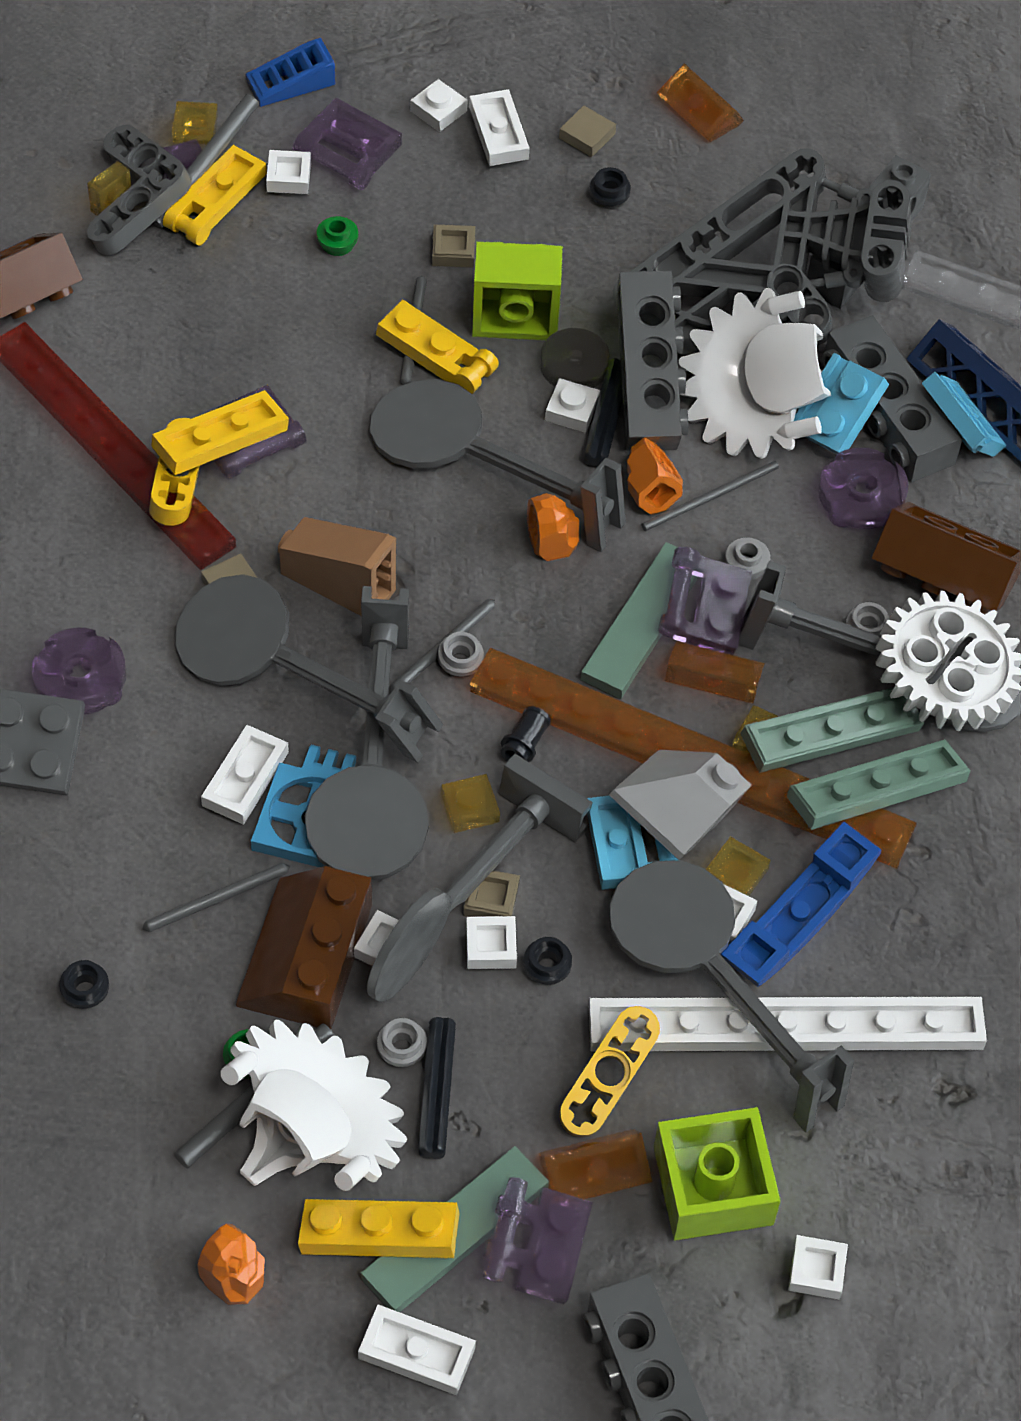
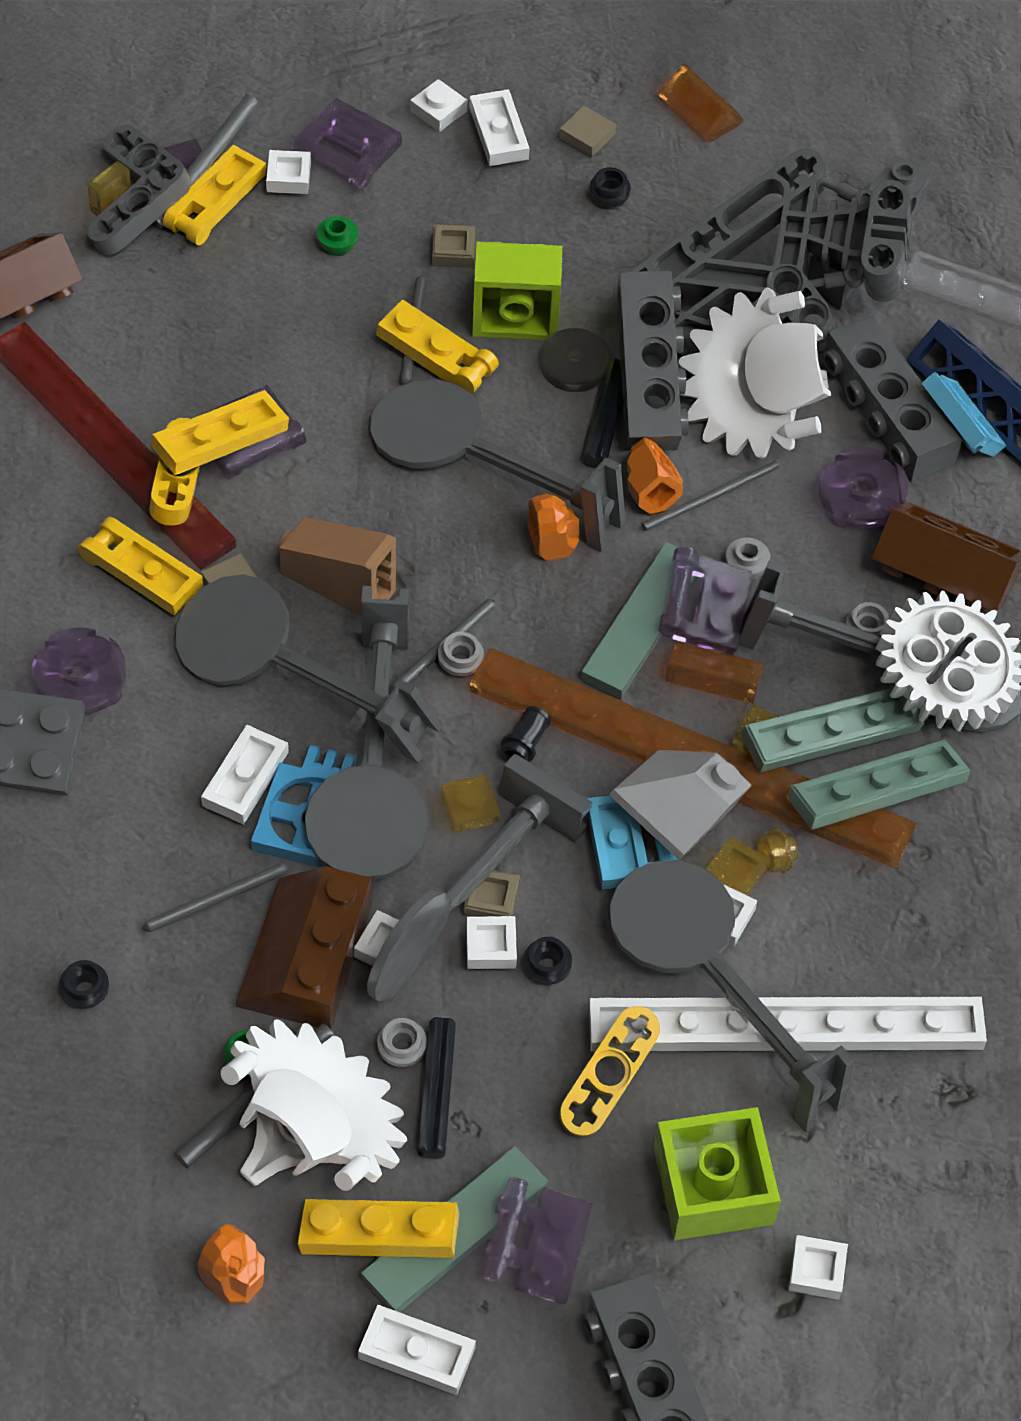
(141, 565): none -> yellow plate
(194, 121): clear yellow plate -> none
(310, 58): blue slope -> none
(572, 405): white plate -> none
(597, 1165): clear orange slope -> none
(779, 849): none -> clear yellow plate
(803, 907): blue slope -> none
(852, 400): medium azure plate -> none

